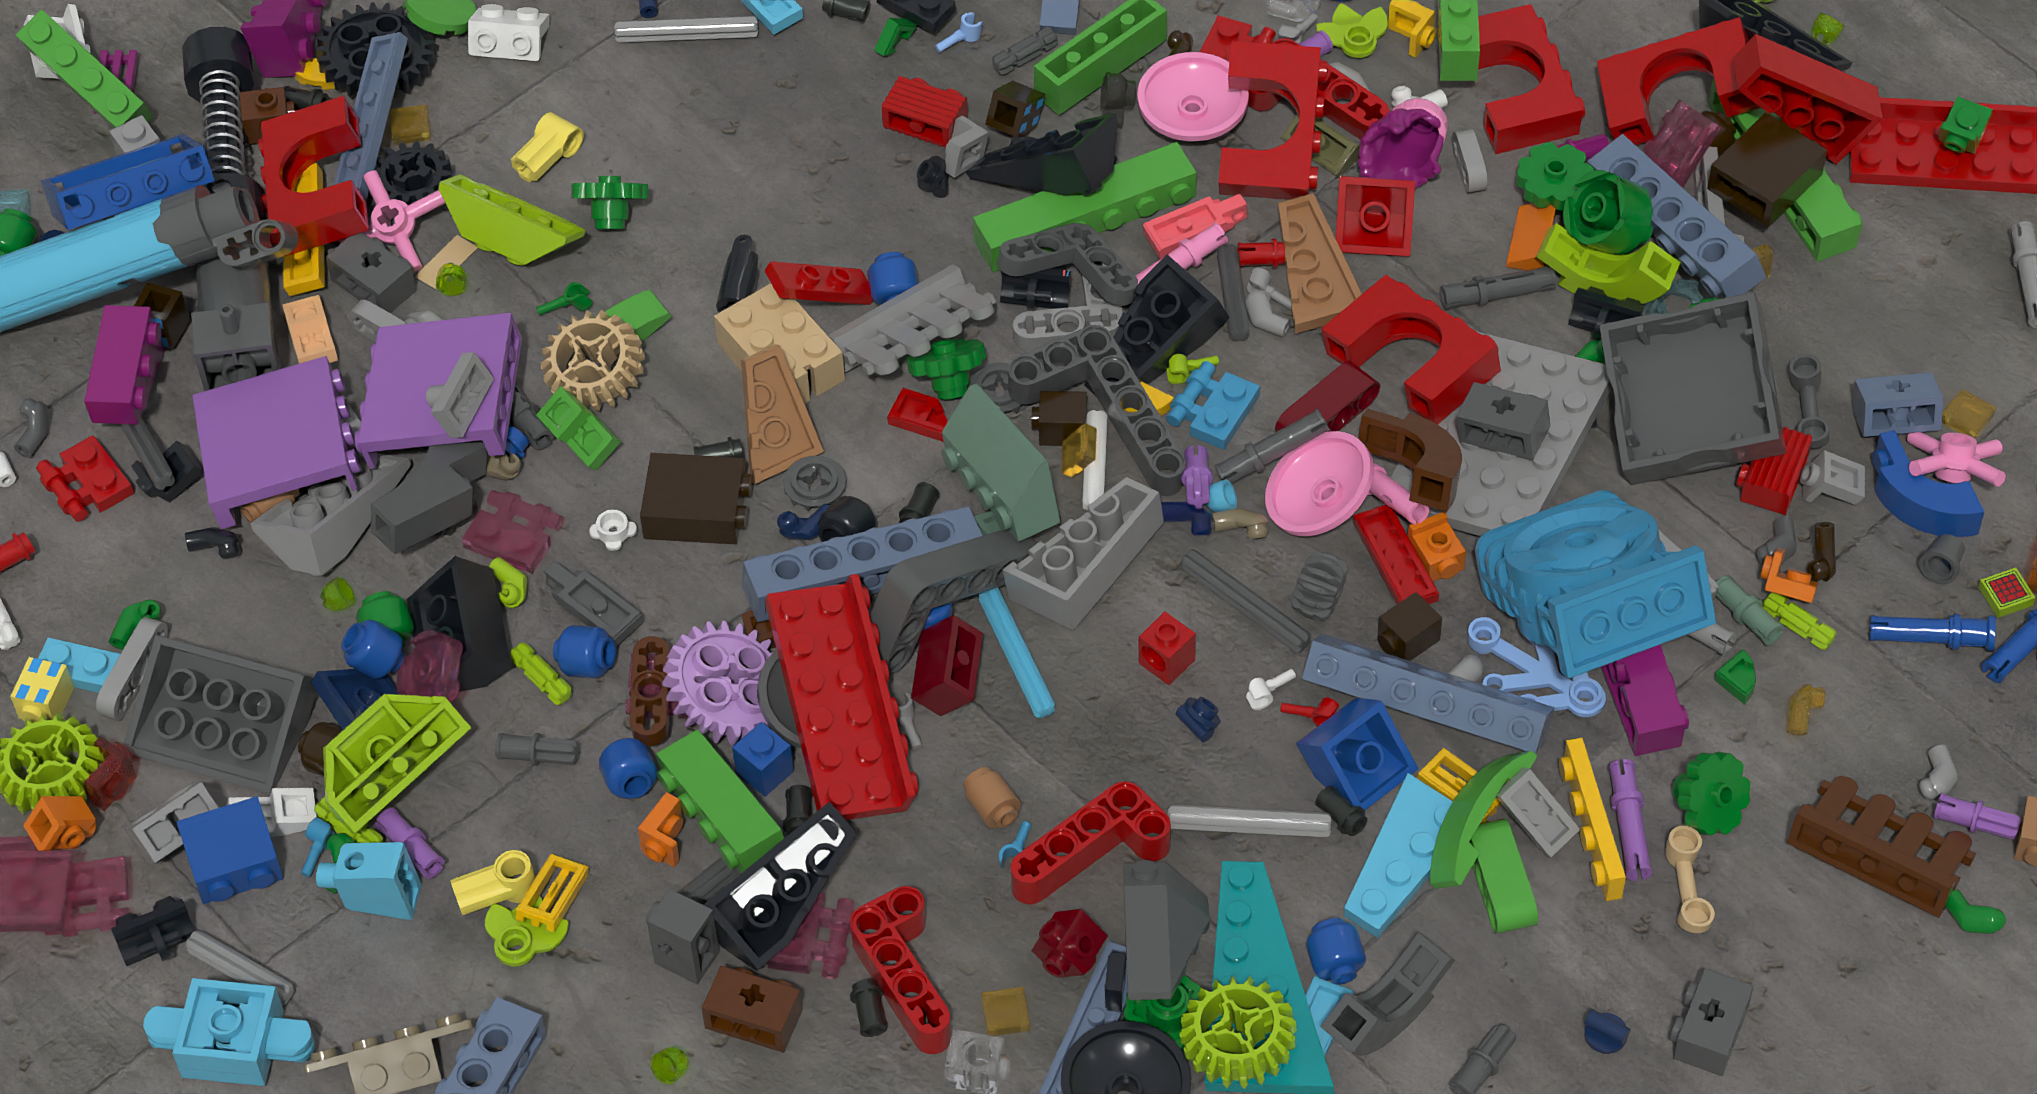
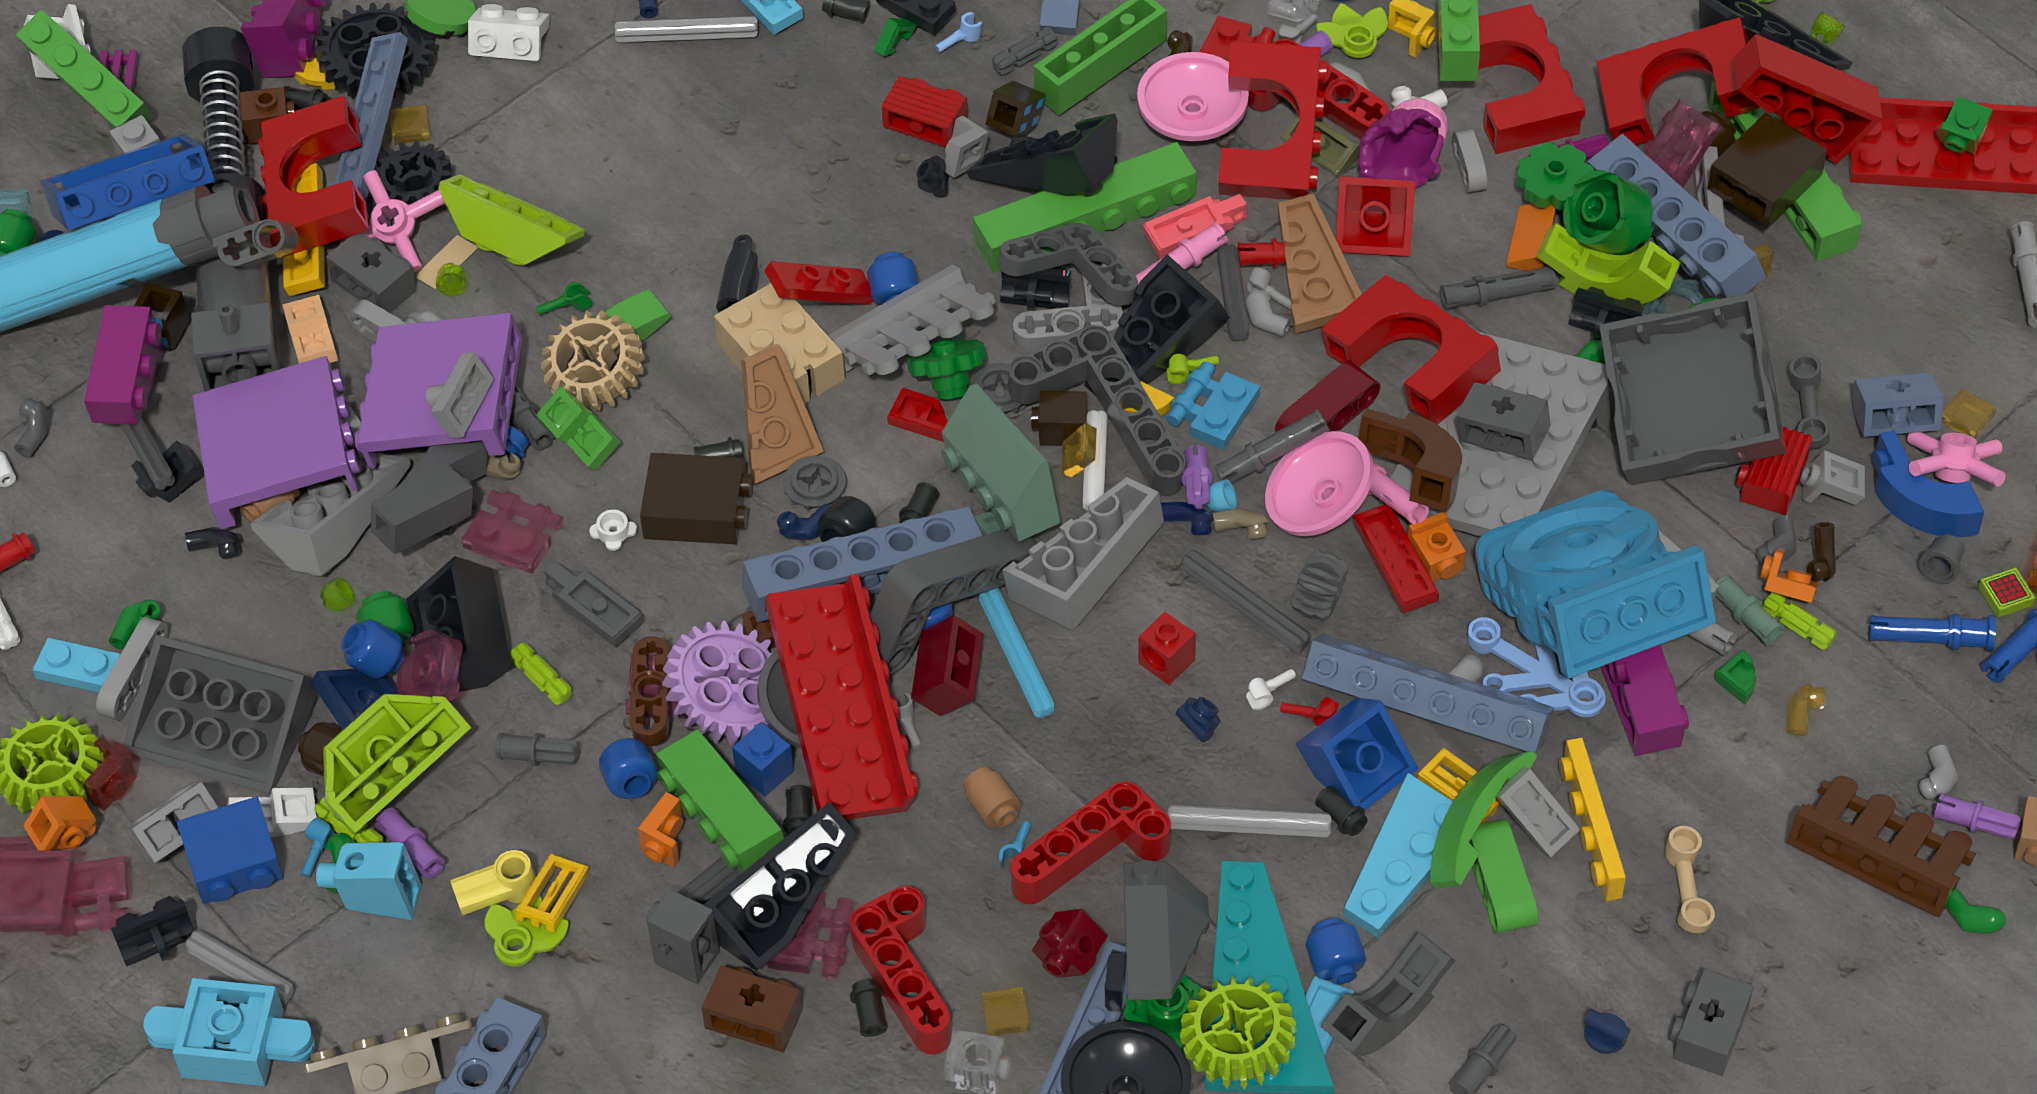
(42, 689): light yellow brick -> none
(94, 472): red plate -> none
(514, 583): lime arm -> none
(551, 140): light yellow piece -> none
(584, 651): blue head -> none
(609, 199): green plant -> none
(665, 1060): clear neon green hinge -> none
(1116, 96): clear smoke piece -> none
(1409, 628): dark brown brick -> none
(1628, 803): medium lavender pin -> none
(1713, 793): green plant -> none

